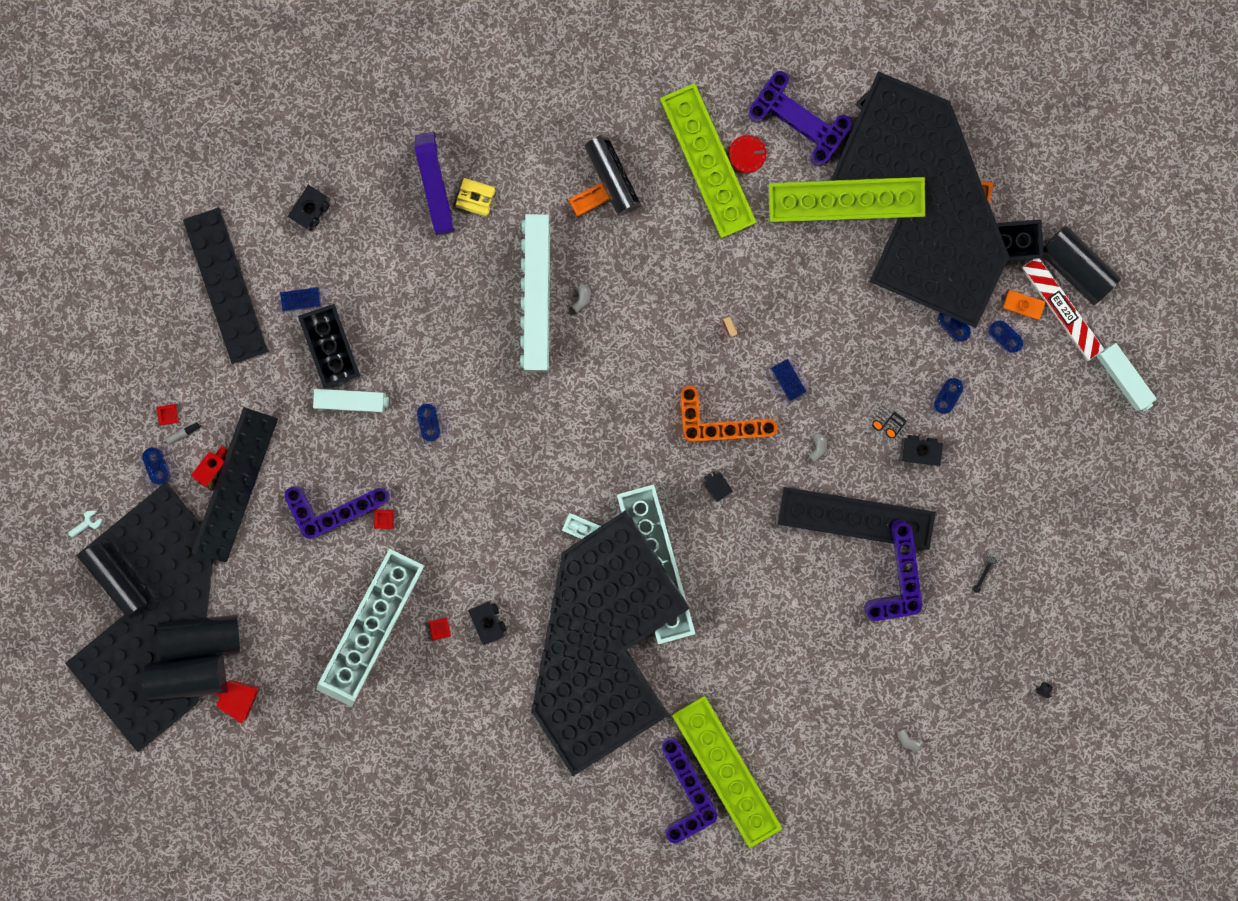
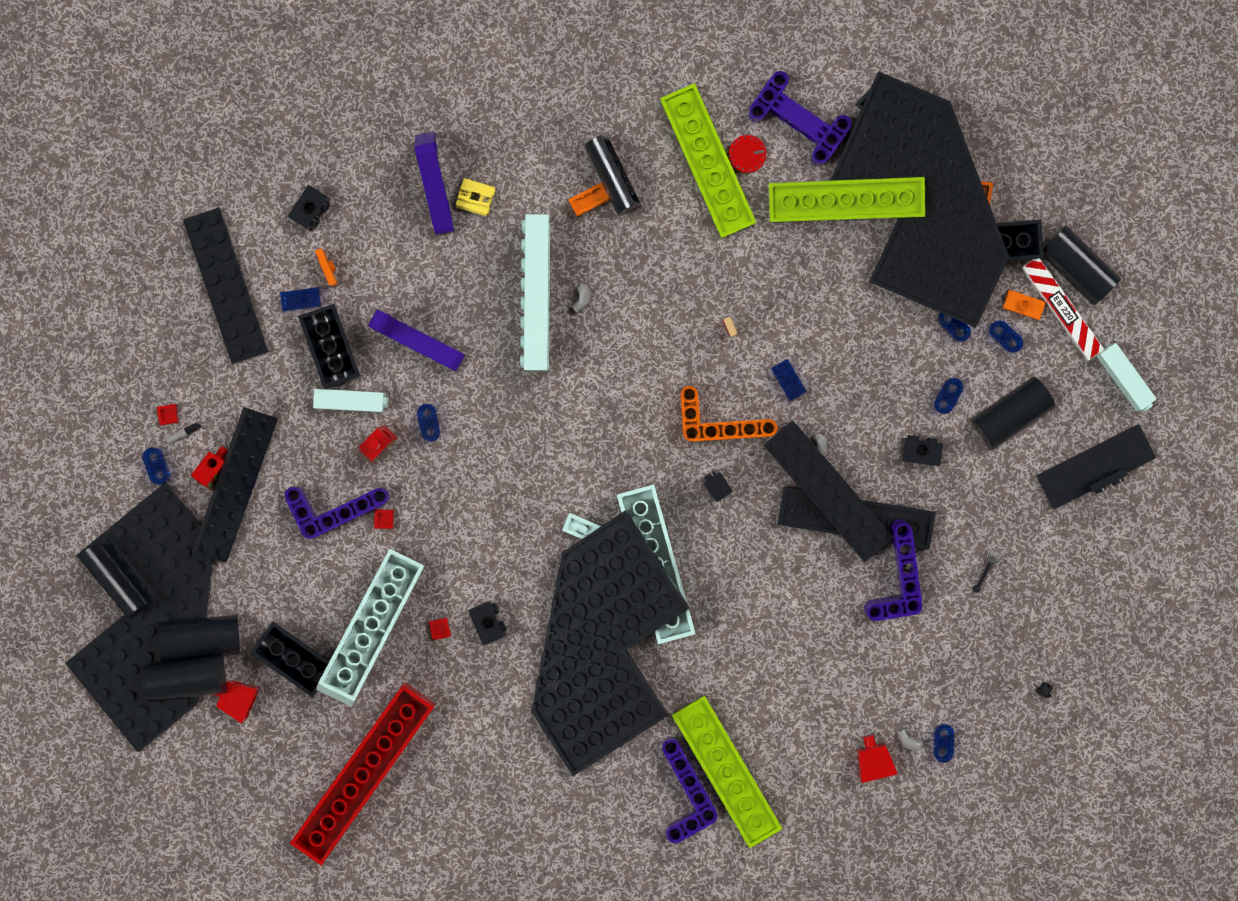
(87, 523): light aqua bar -> none
(290, 658): none -> black brick
(327, 266): none -> orange plate
(363, 773): none -> red brick
(377, 443): none -> red torso
(416, 340): none -> dark purple beam
(828, 491): none -> black plate
(874, 761): none -> red torso
(889, 423): clear tile -> none
(943, 742): none -> clear blue plate
(1013, 412): none -> black brick
(1096, 467): none -> black bracket

